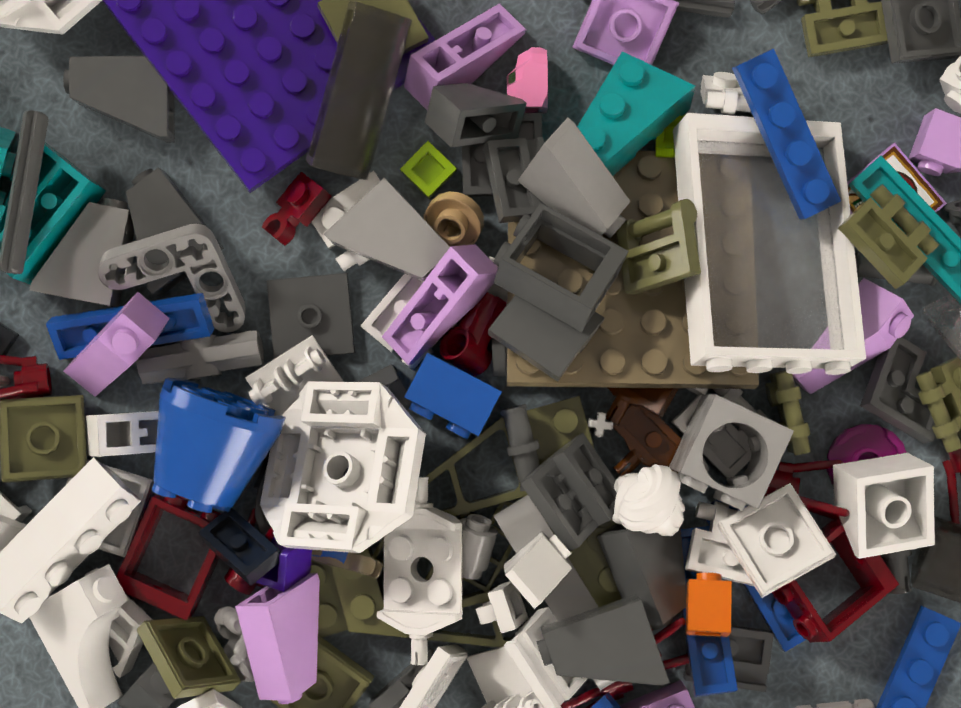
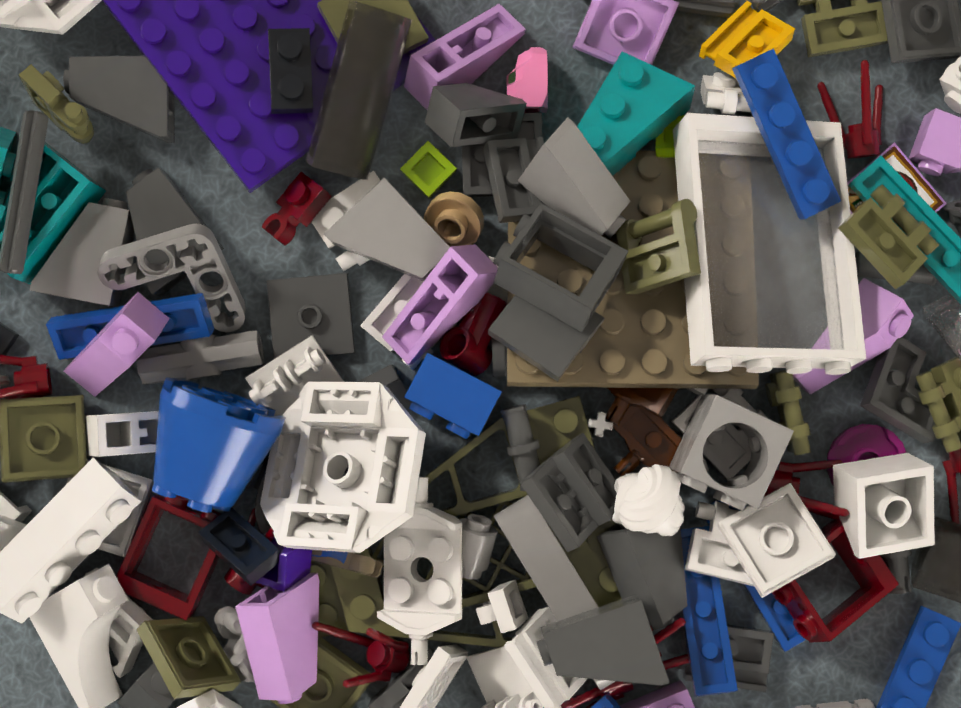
(48, 98): none -> olive plate
(290, 70): none -> black plate
(383, 653): none -> dark red plant
(538, 568): white slope -> none
(708, 605): orange brick -> none
(745, 37): none -> yellow plate
(865, 137): none -> dark red plant

